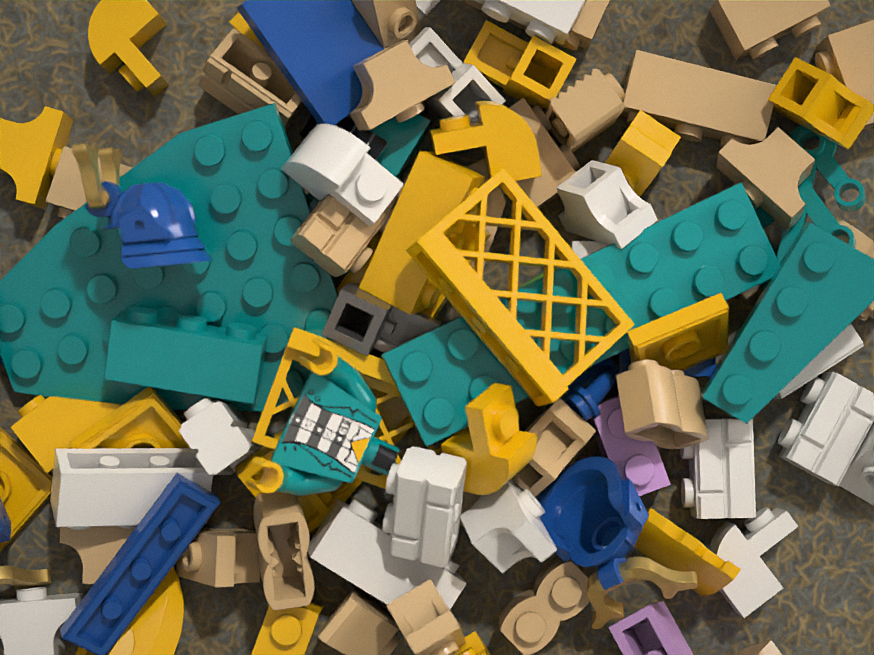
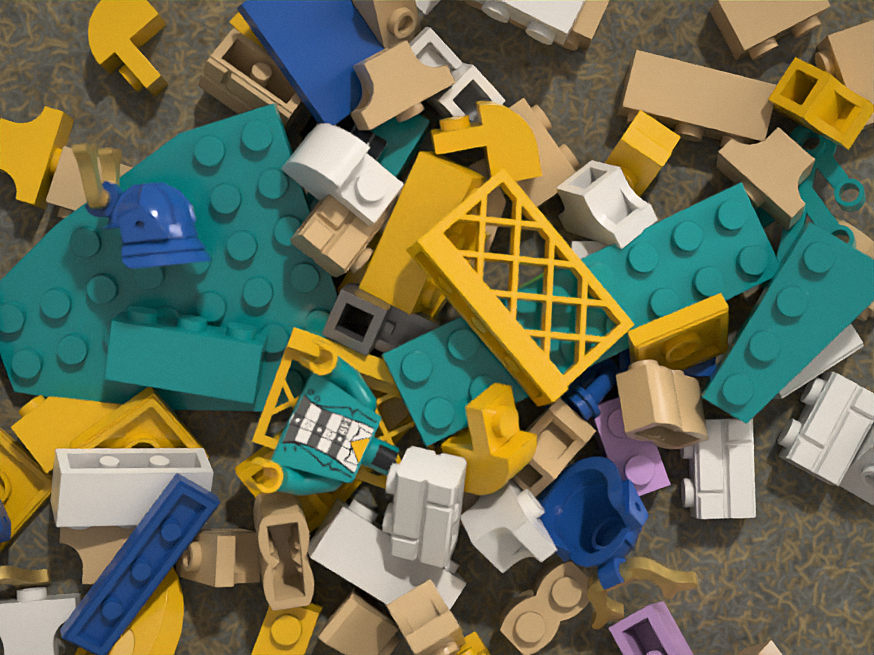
(218, 435): white brick -> none
(521, 68): yellow brick -> none
(585, 109): tan brick -> none
(680, 551): yellow slope -> none
(755, 581): white brick -> none

